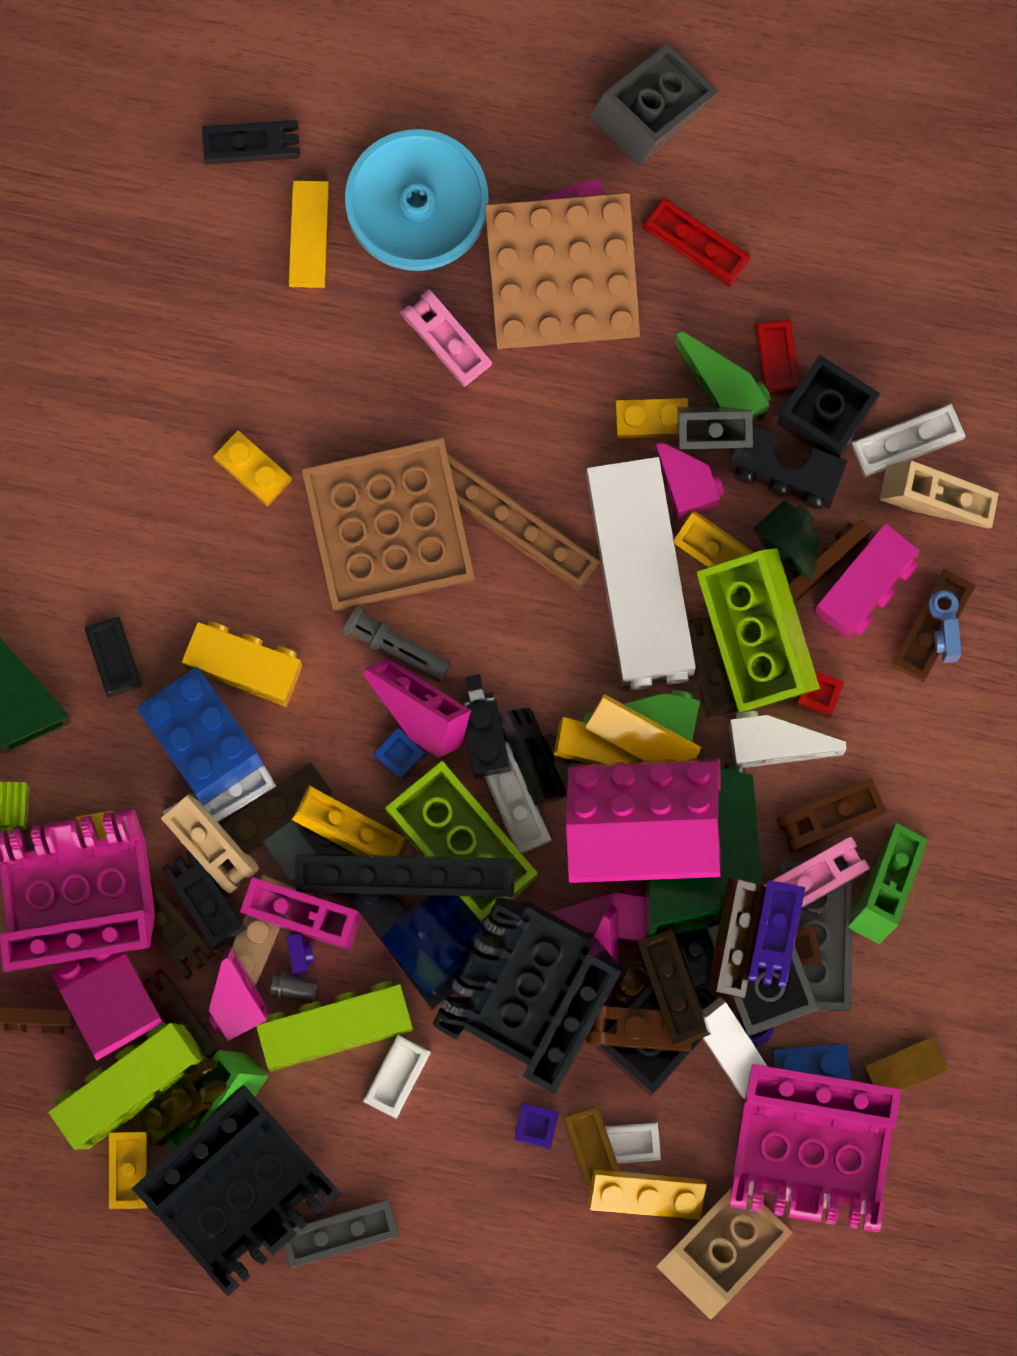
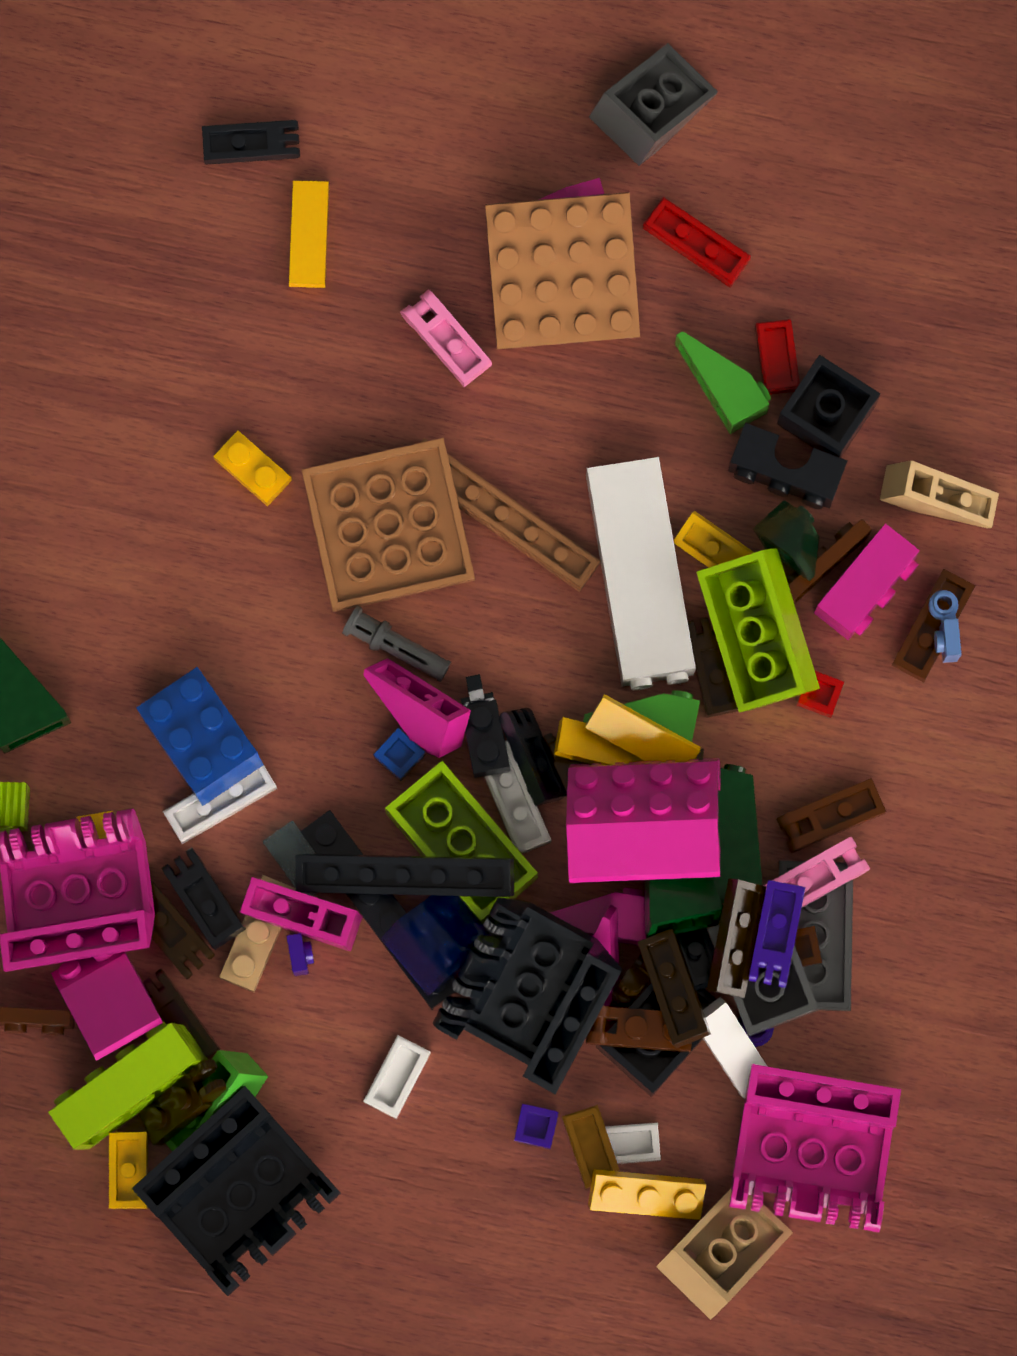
(113, 657): black tile -> none
(209, 843): tan plate -> none
(235, 999): dark pink slope -> none
(243, 663): yellow brick -> none
(273, 809): dark brown plate -> none
(293, 987): dark grey pin -> none
(334, 1027): lime brick -> none
(341, 1234): dark grey plate -> none
(346, 826): yellow tile -> none
(416, 199): medium azure dish -> none
(648, 418): yellow plate -> none
(688, 482): dark pink slope -> none
(714, 427): dark grey slope -> none
(773, 741): white slope -> none
(818, 1060): blue plate -> none
(888, 885): bright green slope -> none
(908, 440): white tile -> none
(908, 1066): pearl gold tile -> none

